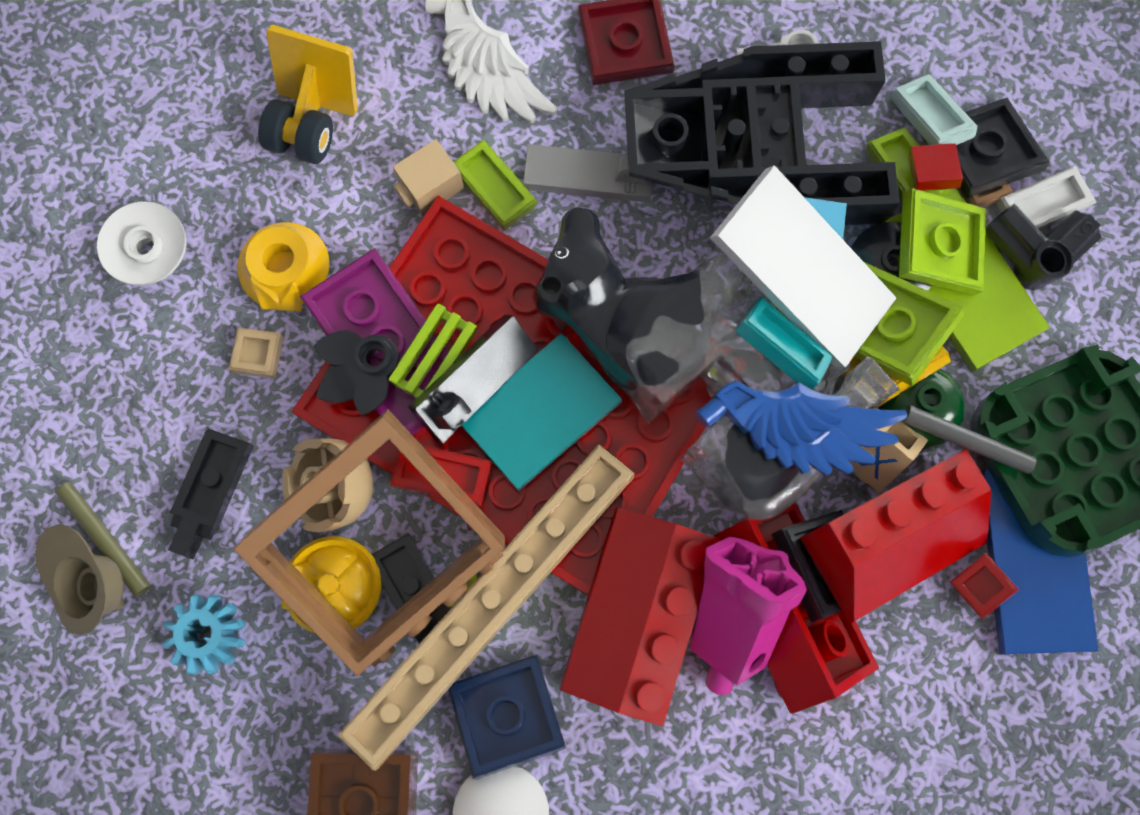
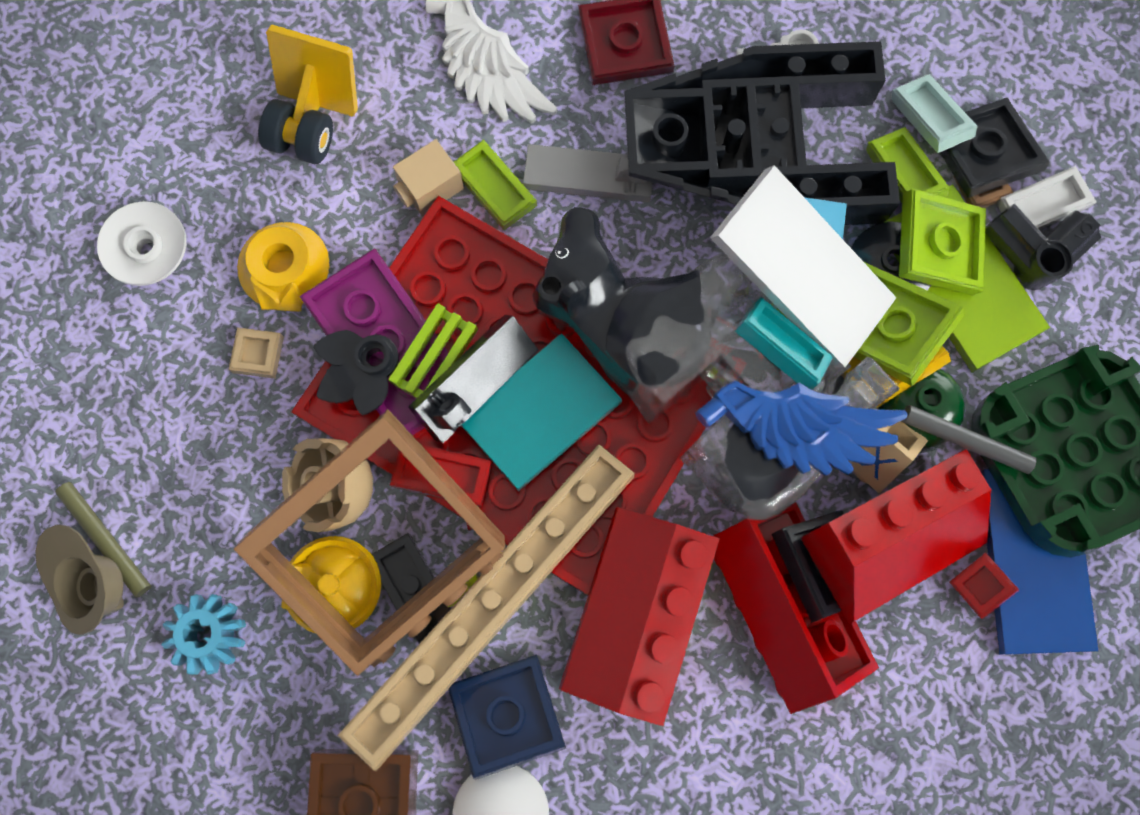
(207, 490): black hinge -> none
(742, 610): dark pink piece -> none
(935, 167): red tile -> none

